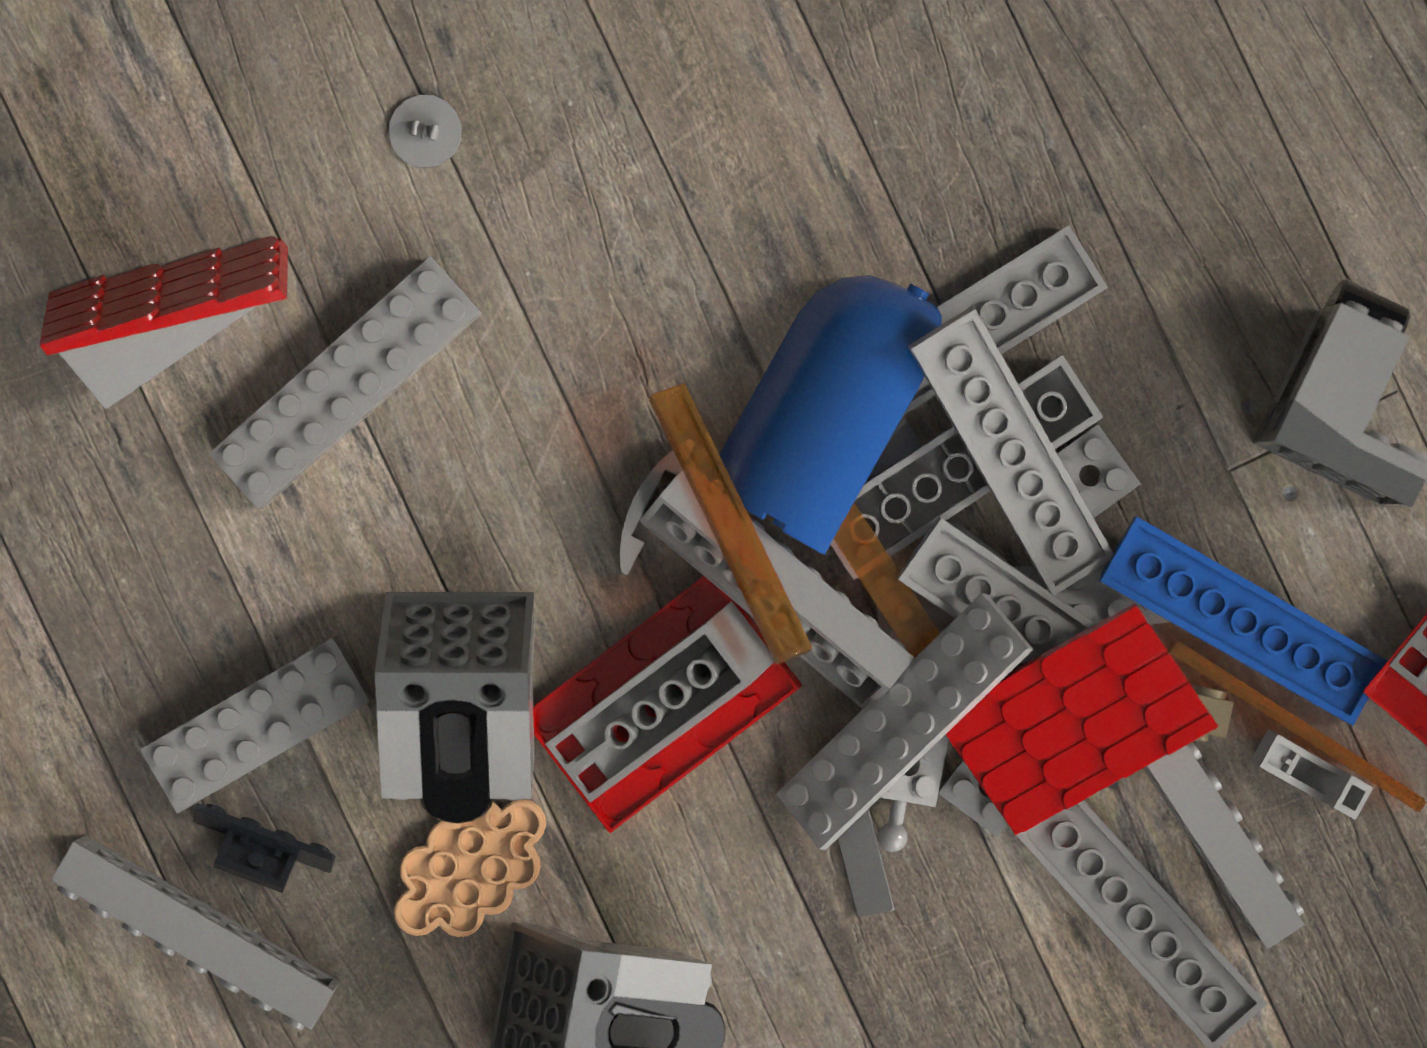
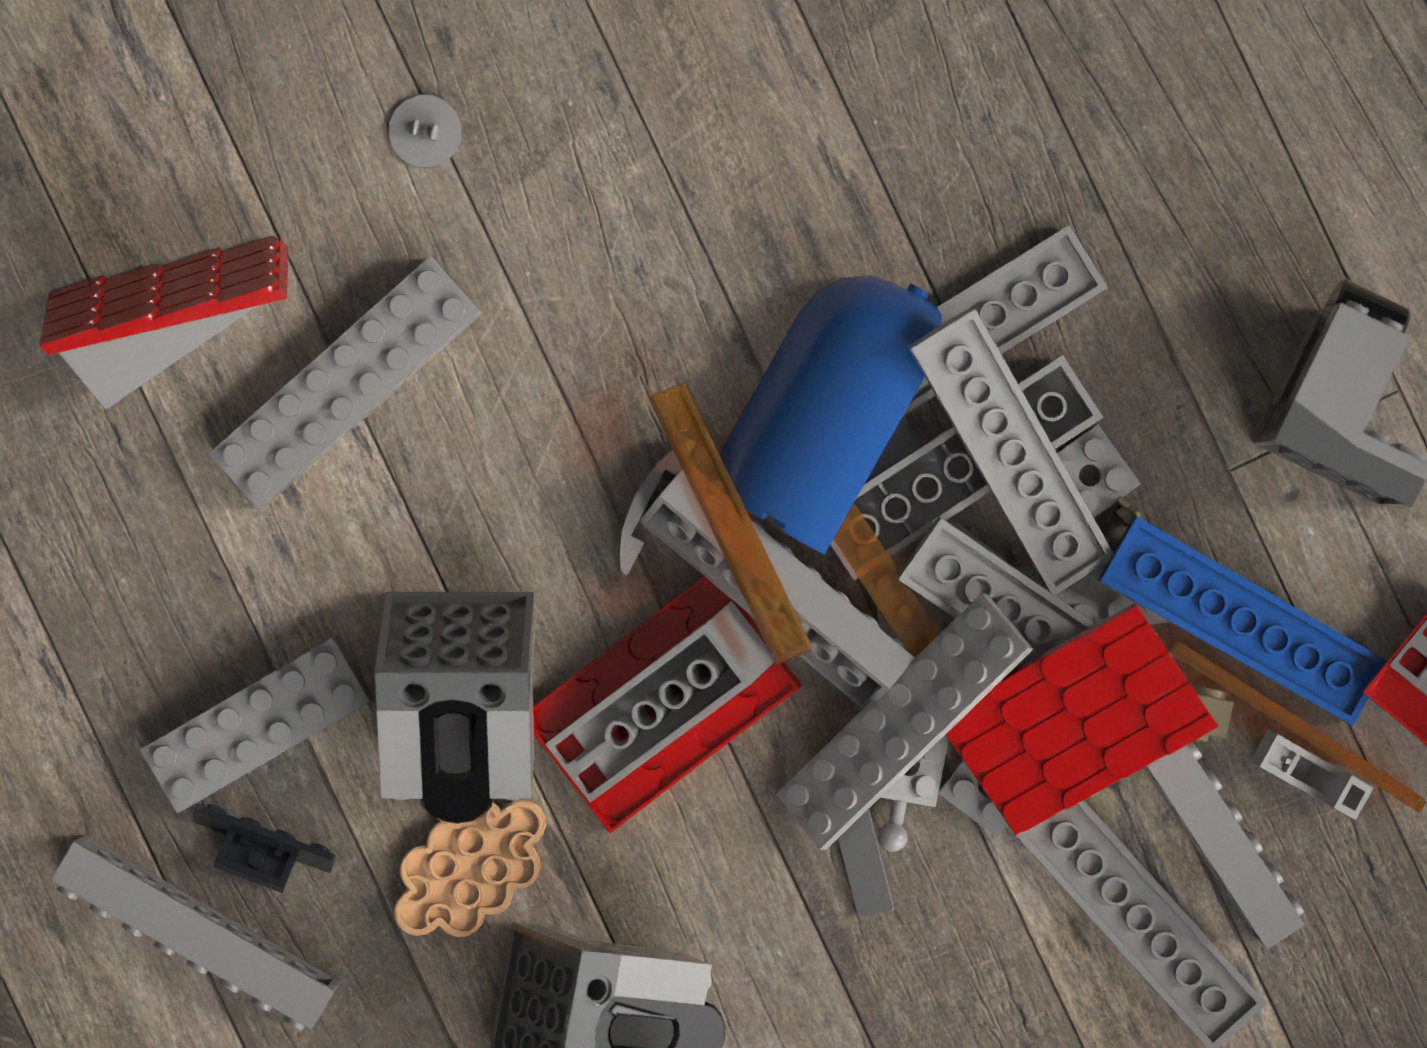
(1126, 512): none -> olive plate

